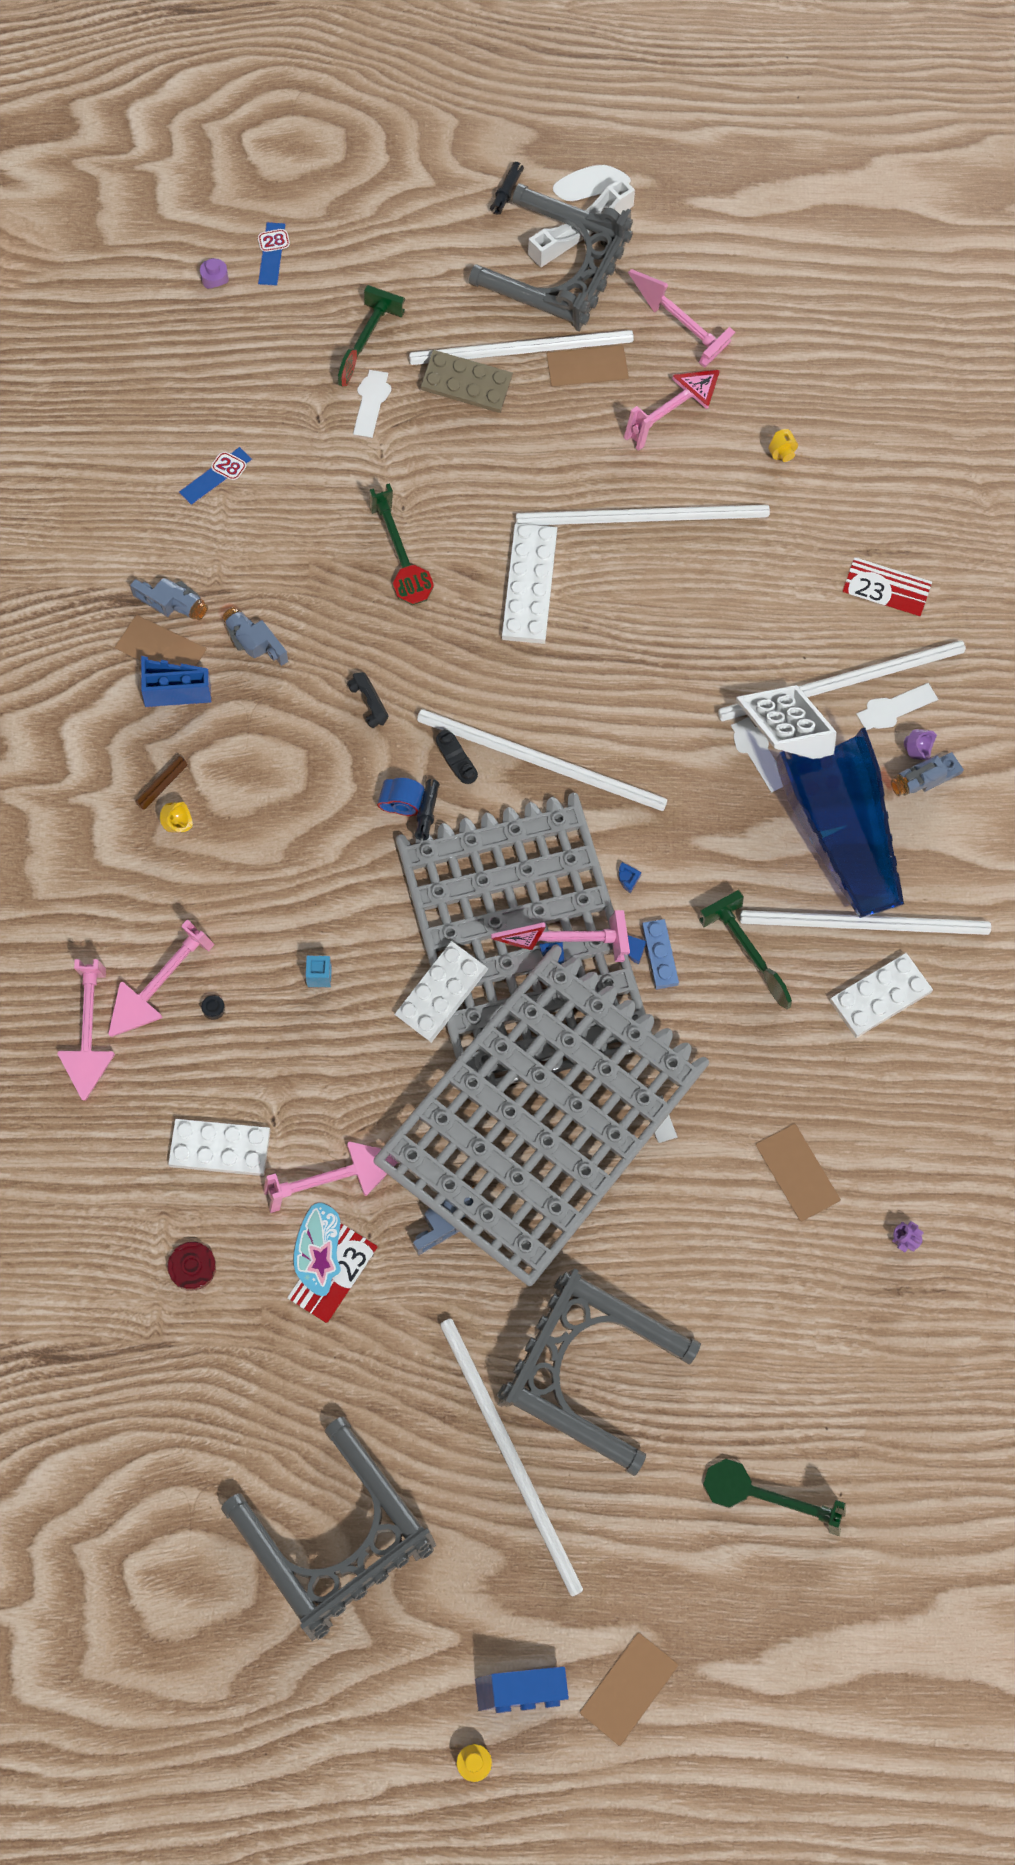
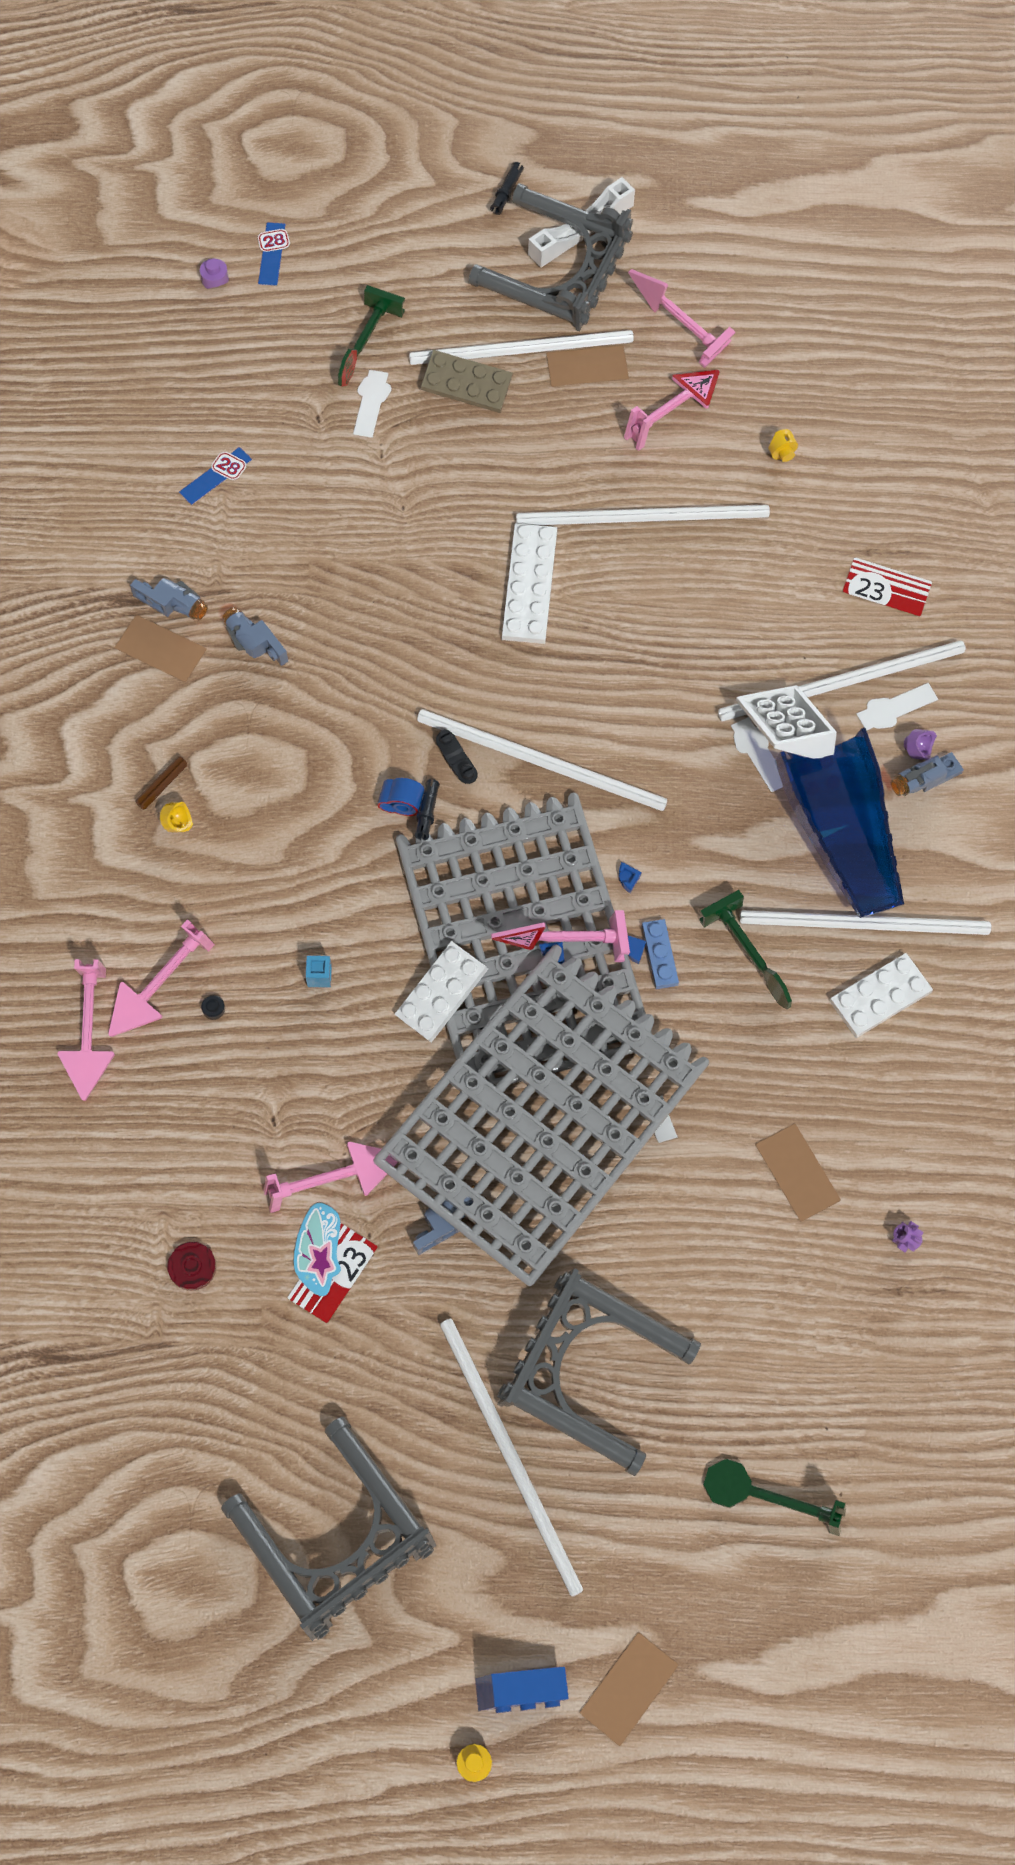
(173, 684): blue wedge -> none
(219, 1147): white plate -> none
(379, 714): black piece -> none
(412, 582): dark green piece -> none
(587, 182): white sticker -> none

